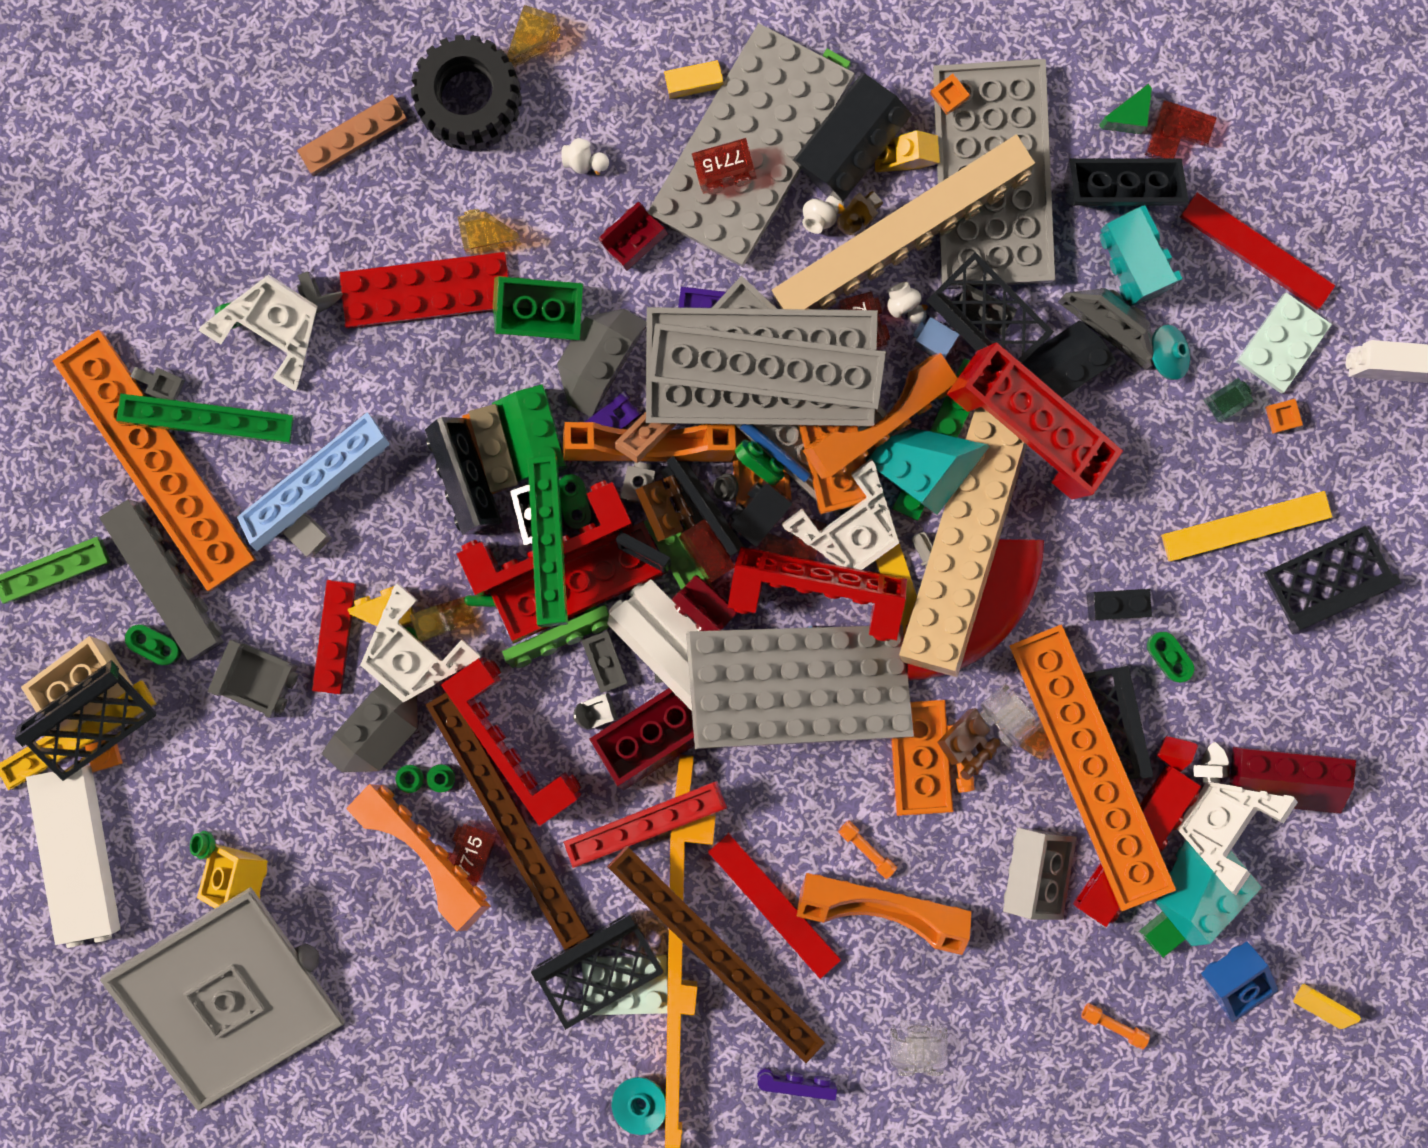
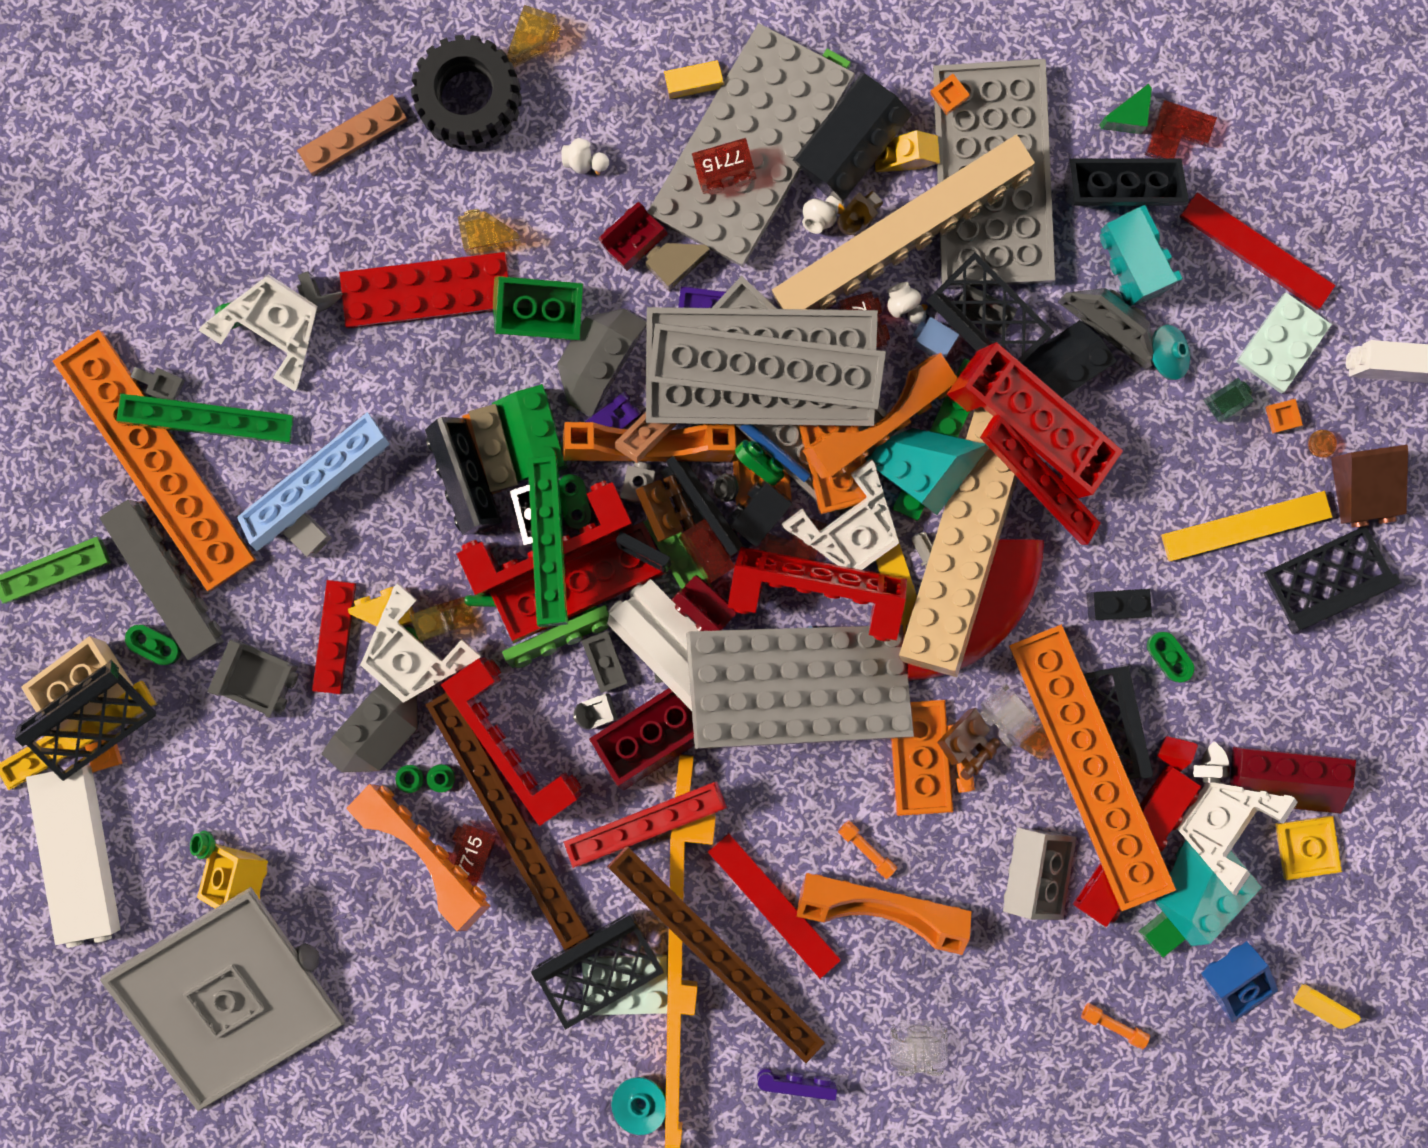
(675, 262): none -> dark tan slope
(1040, 479): none -> red tile
(1308, 847): none -> yellow tile
(1322, 443): none -> clear orange plate
(1371, 485): none -> copper slope

